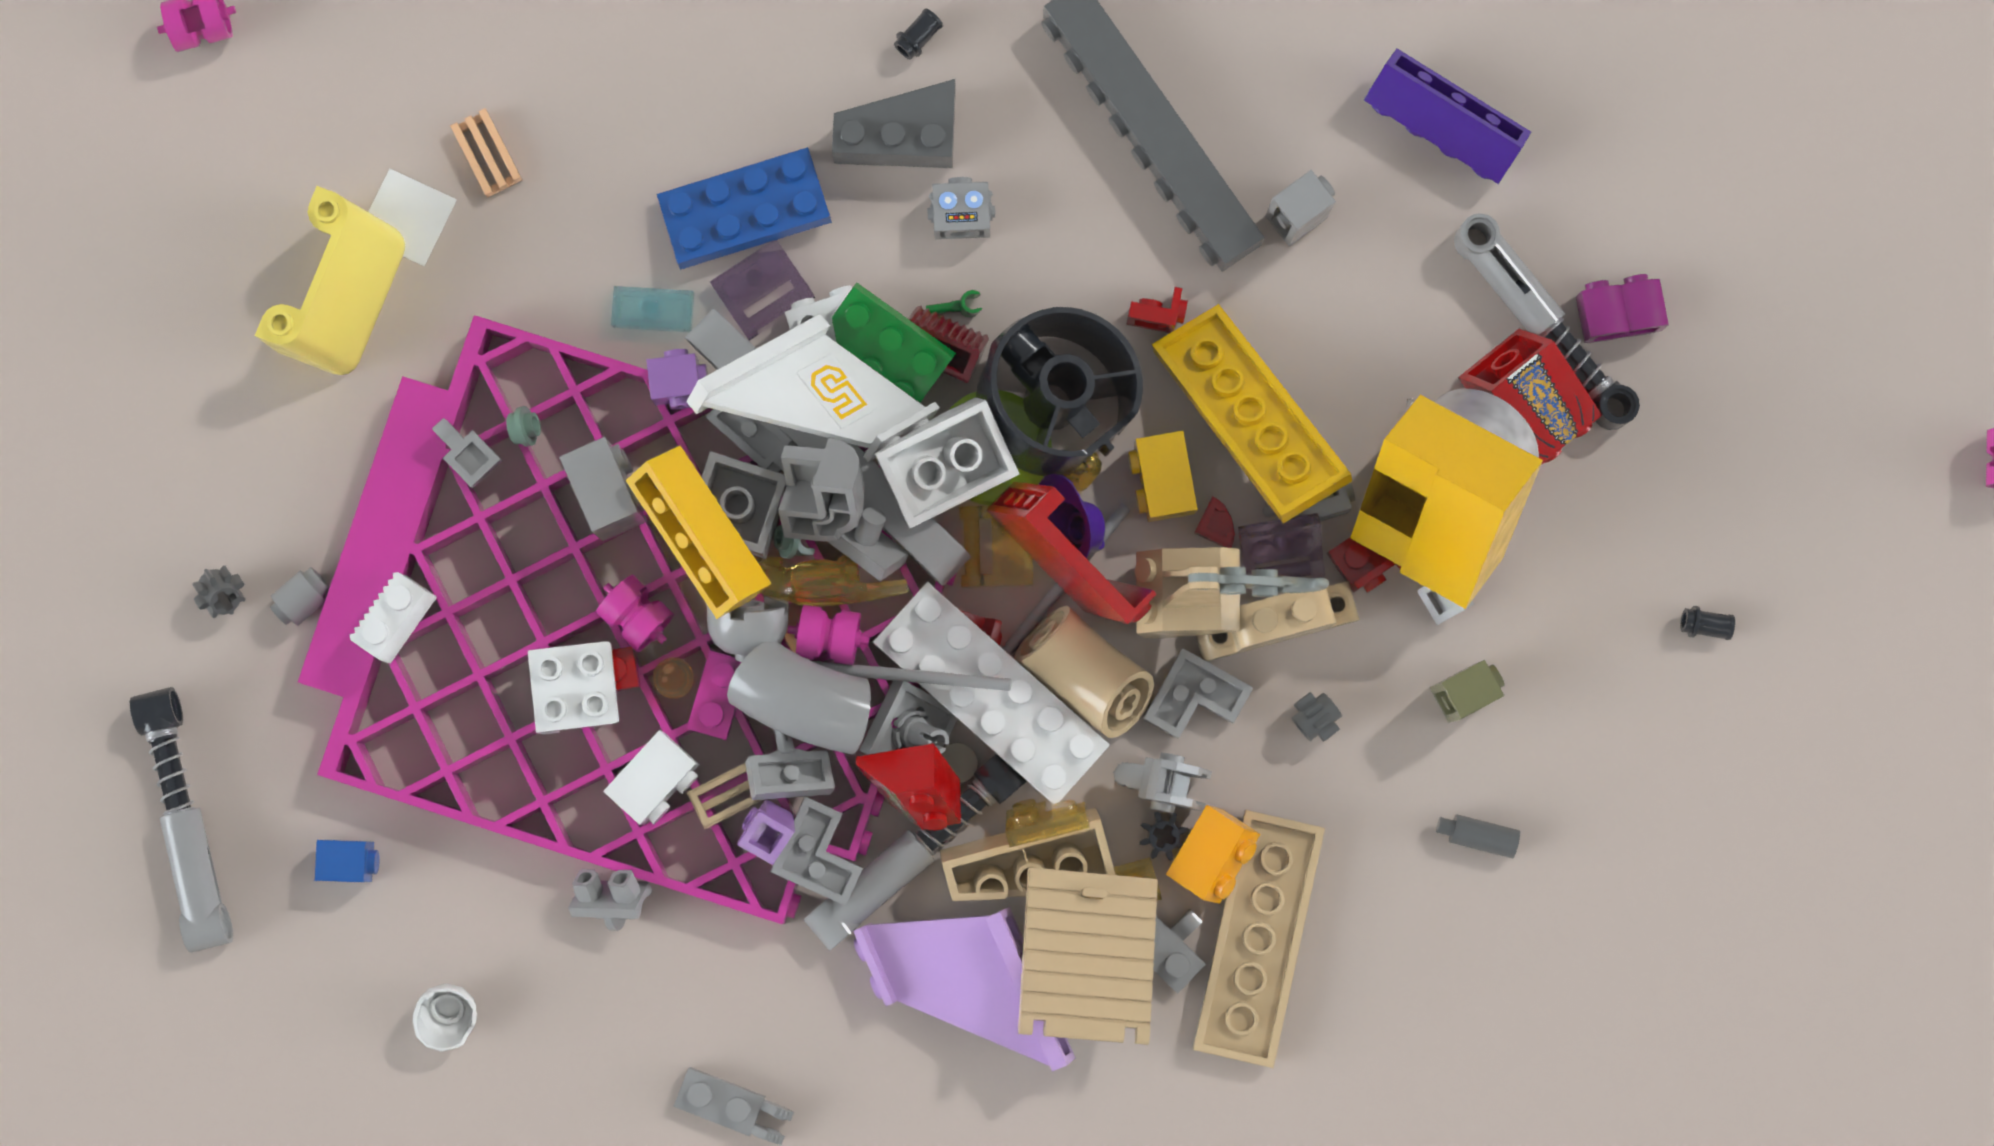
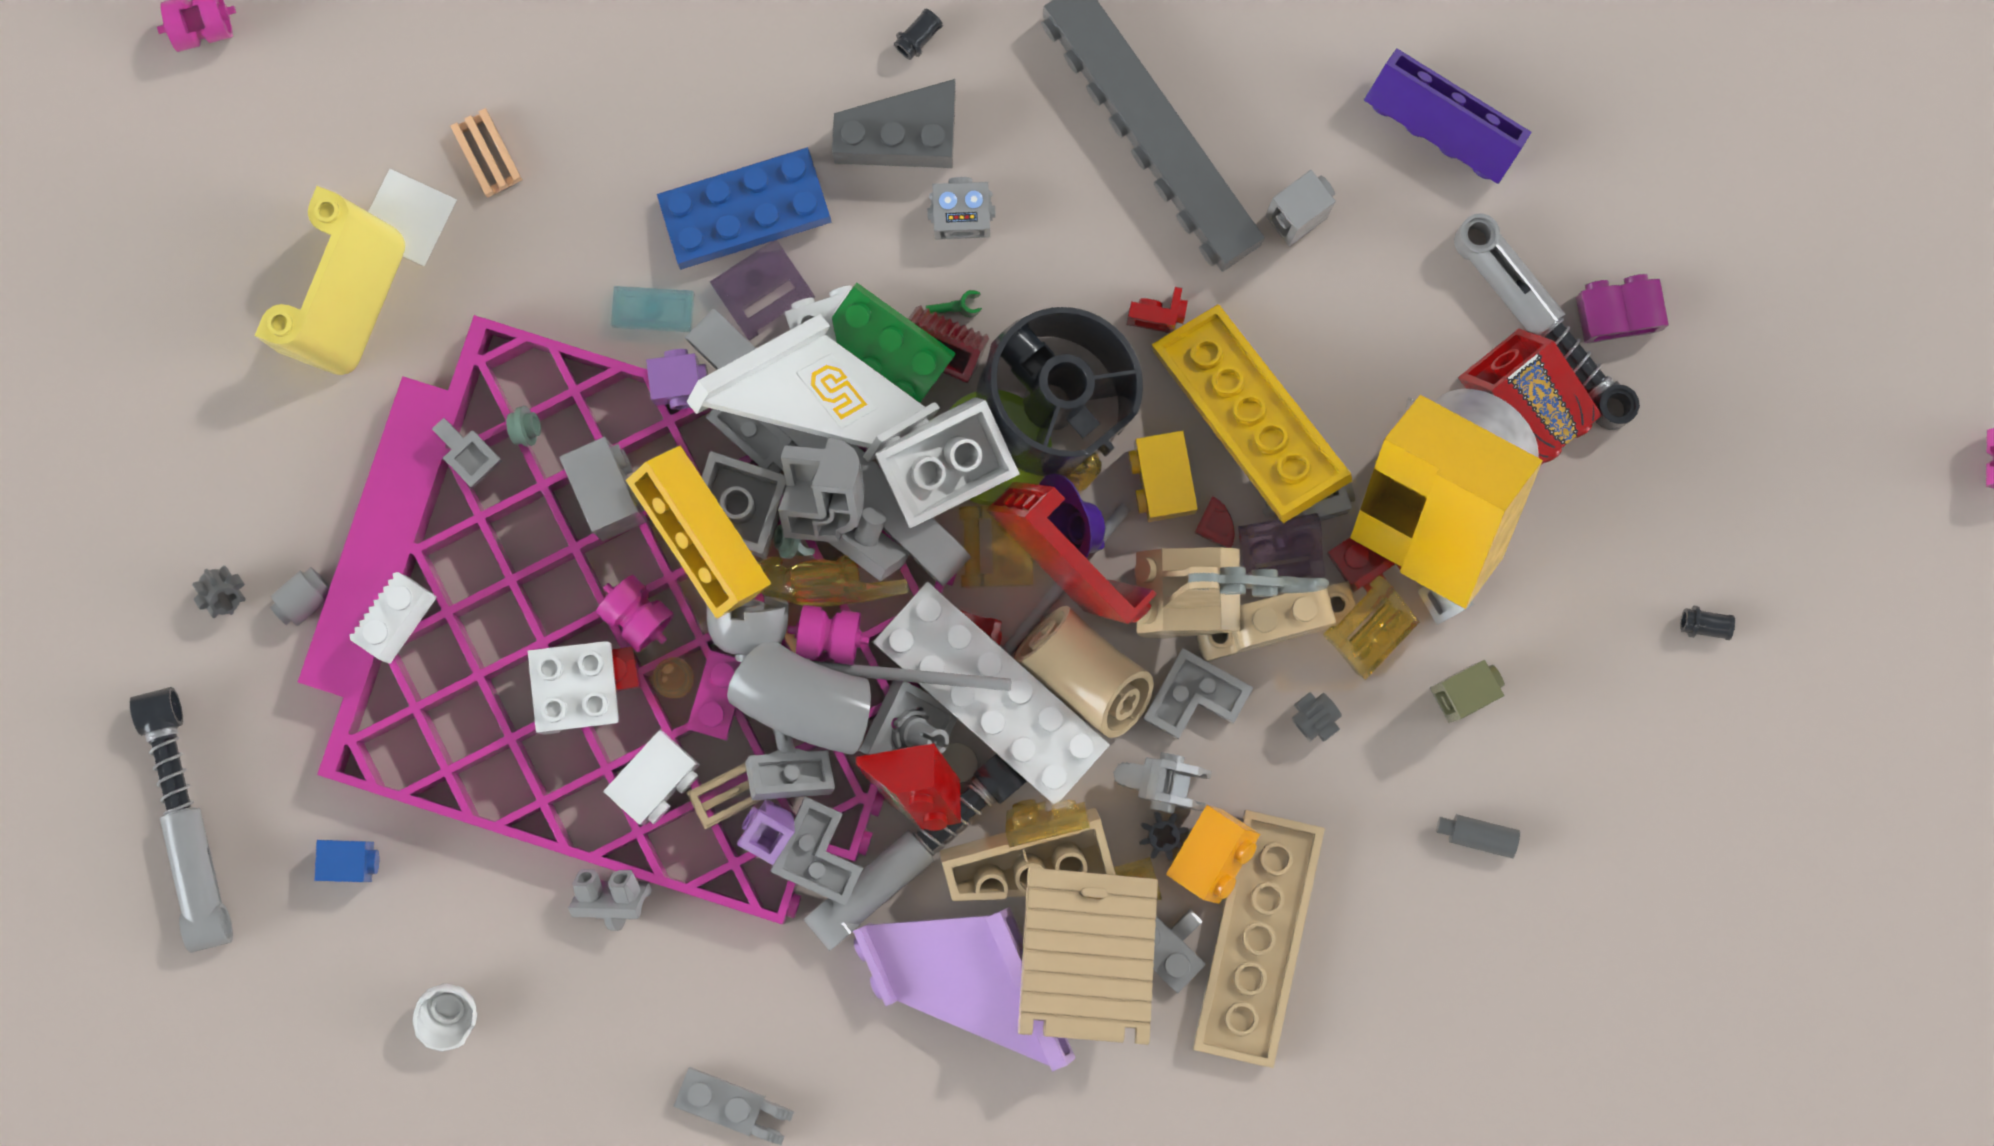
(1379, 634): none -> clear yellow plate

